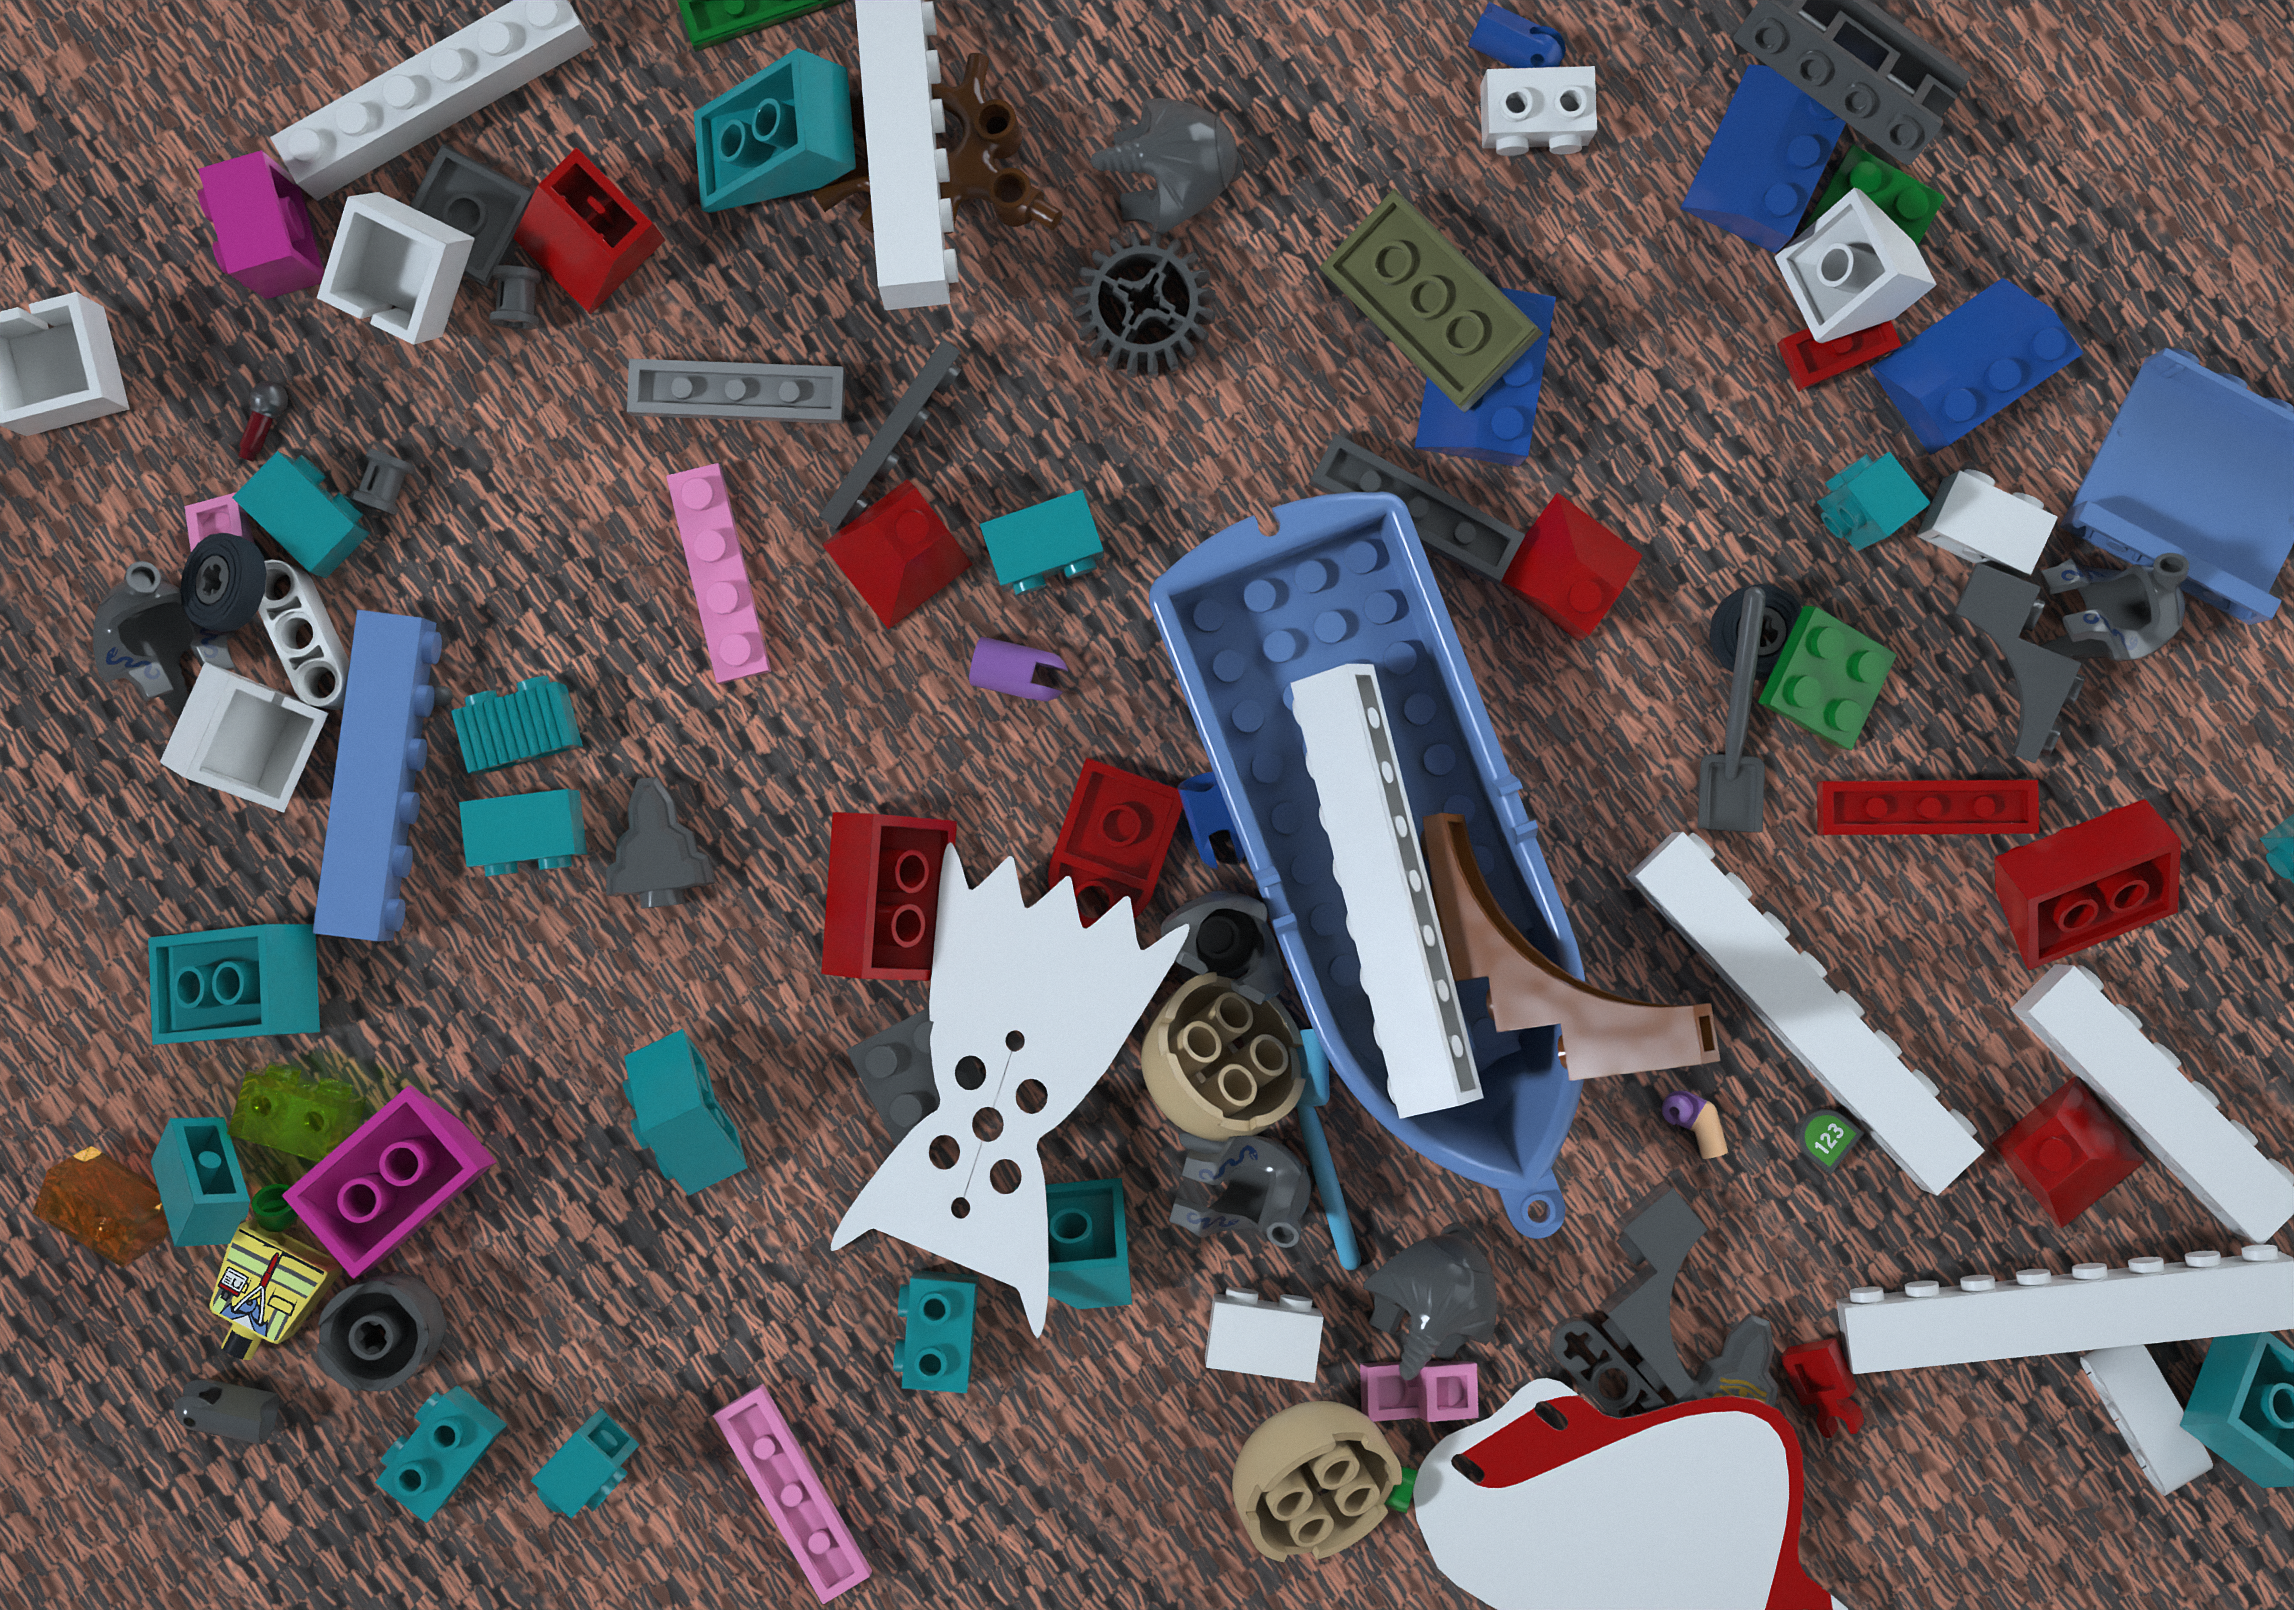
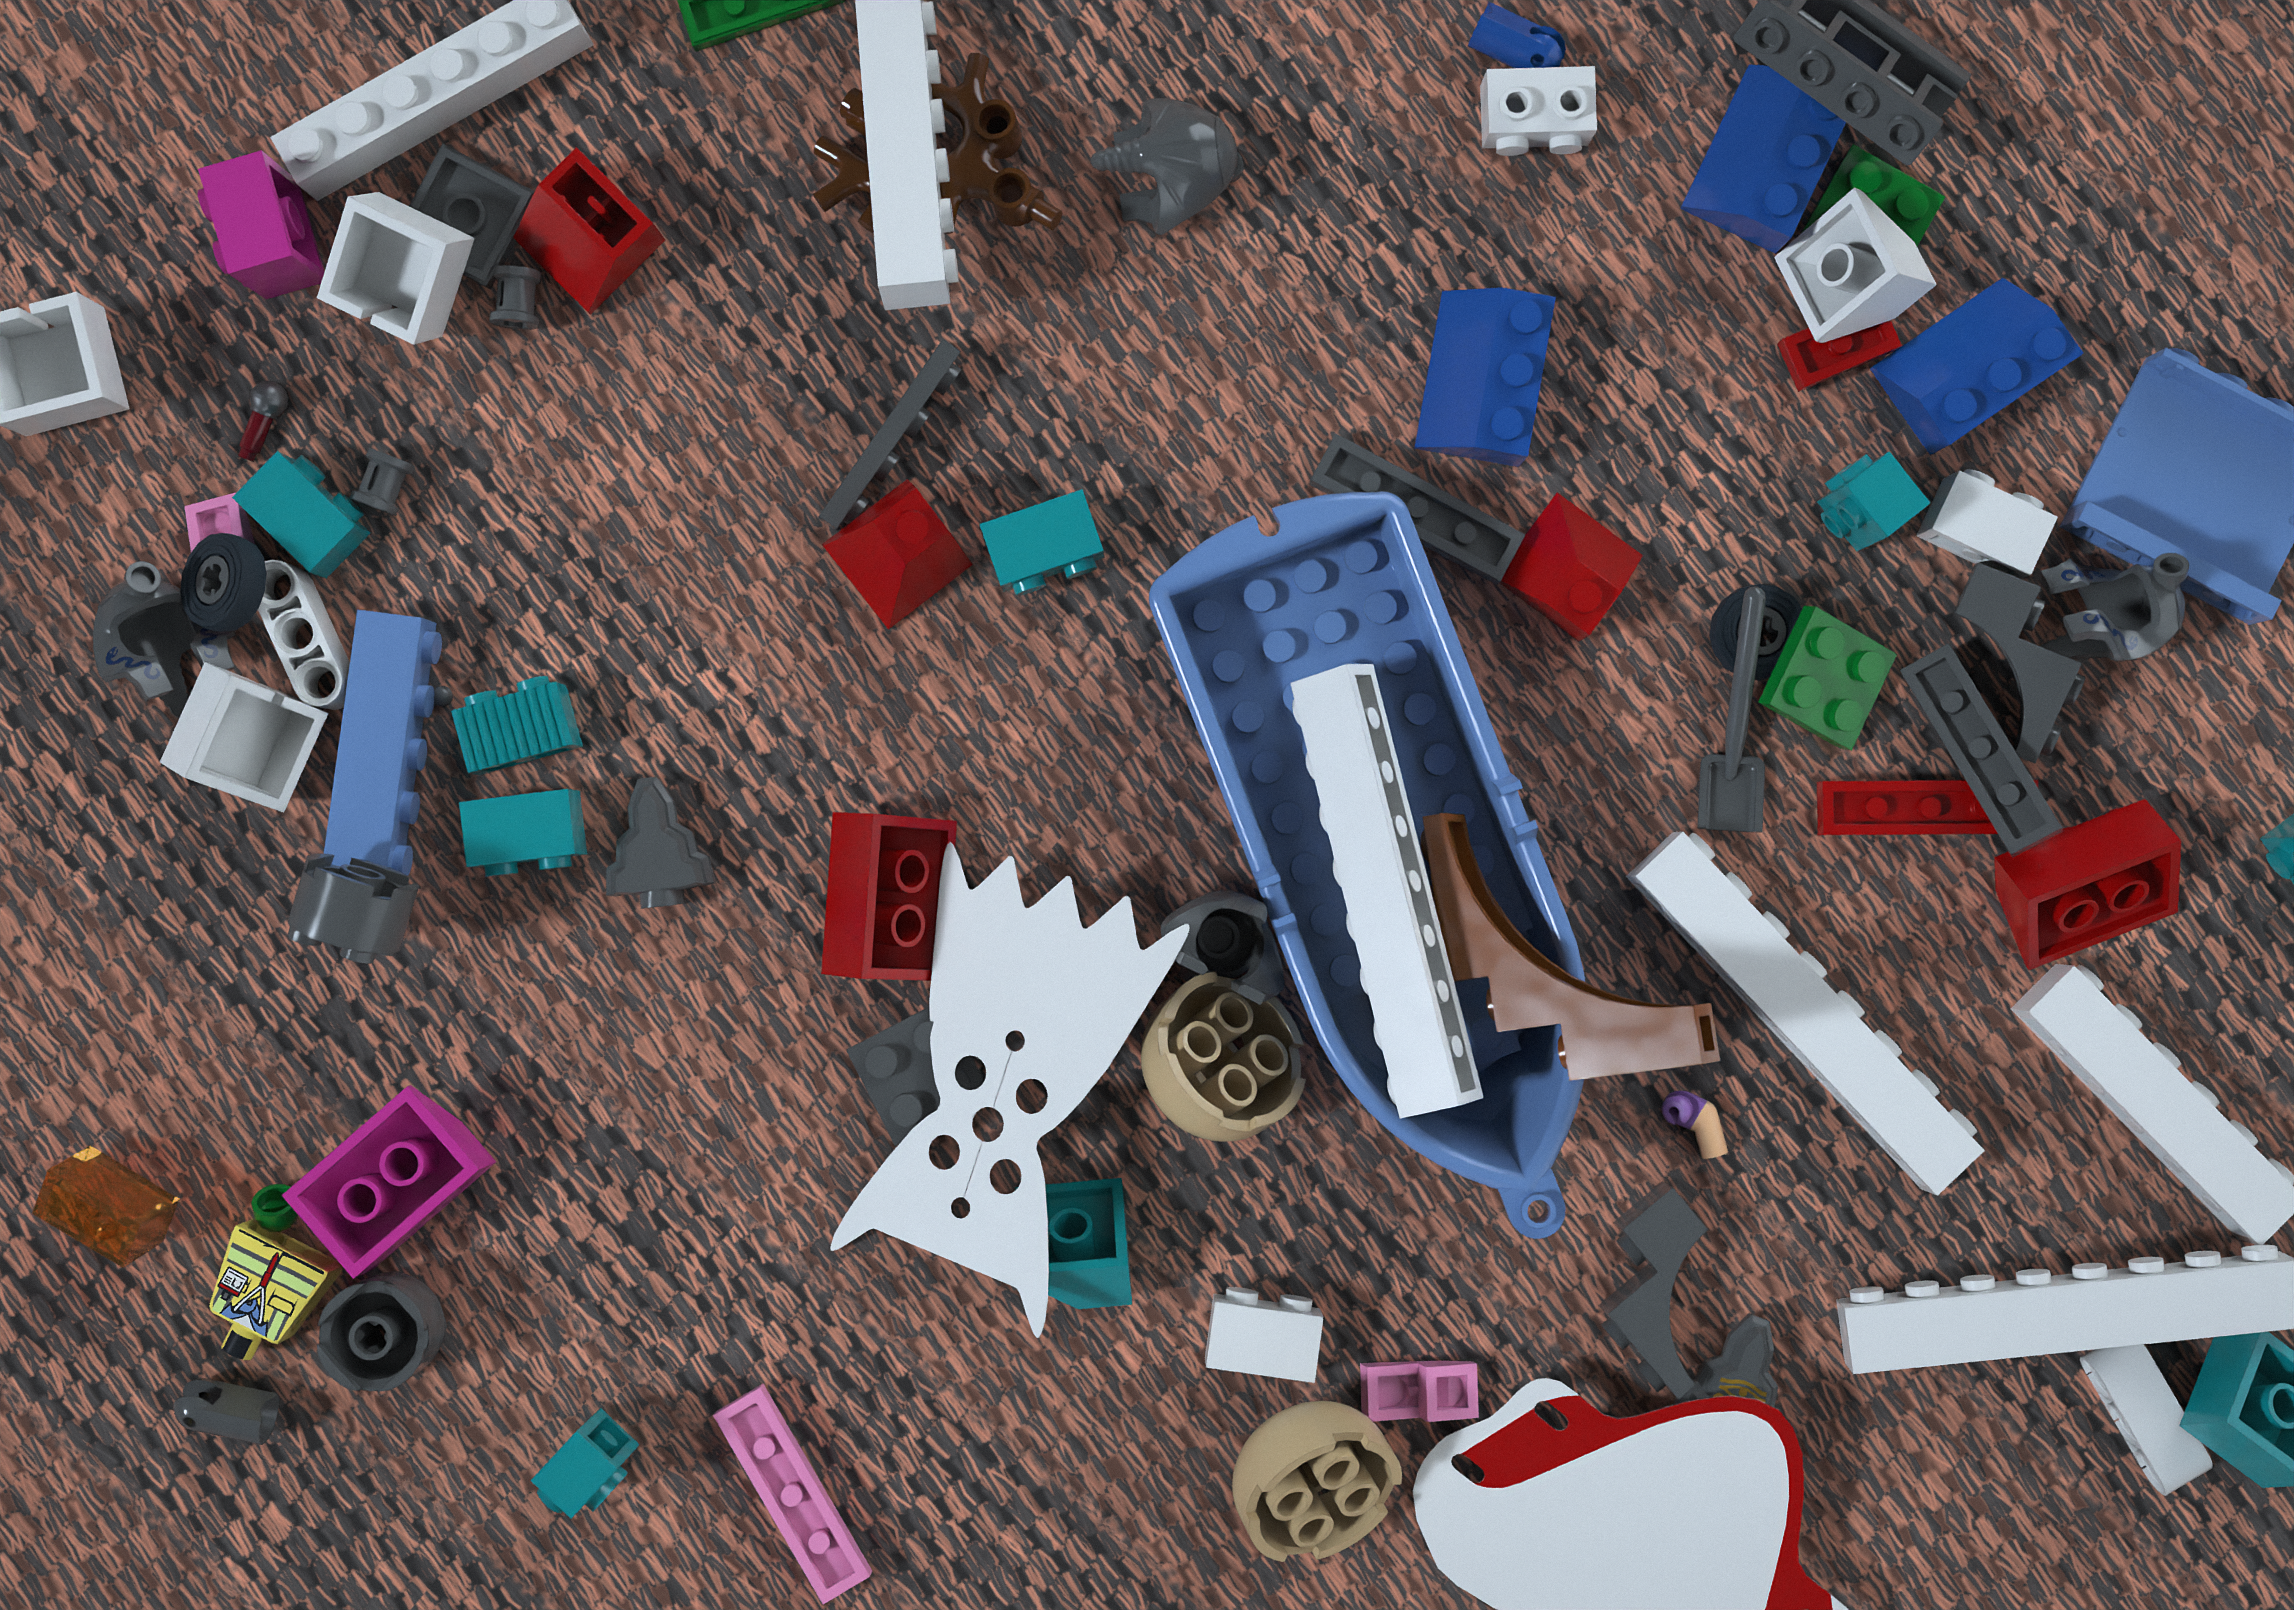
(200, 1181): teal brick -> none
(234, 983): teal slope -> none
(294, 1113): clear neon green brick -> none
(352, 907): none -> dark grey brick
(440, 1452): teal brick -> none
(680, 1114): teal brick -> none
(718, 573): bright pink plate -> none
(736, 391): light grey plate -> none
(775, 133): teal slope -> none
(938, 1331): teal brick -> none
(1010, 669): medium lavender piece -> none
(1115, 835): red tile -> none
(1122, 290): dark grey gear -> none
(1207, 814): blue piece -> none
(1265, 1188): dark grey piece -> none
(1316, 1093): medium azure piece -> none
(1401, 1494): green hinge -> none
(1430, 300): olive tile -> none
(1444, 1289): dark grey piece -> none
(1596, 1344): dark grey beam -> none
(1824, 1378): red plate -> none
(1825, 1137): tile -> none
(1981, 751): none -> dark grey plate
(2068, 1152): red slope -> none

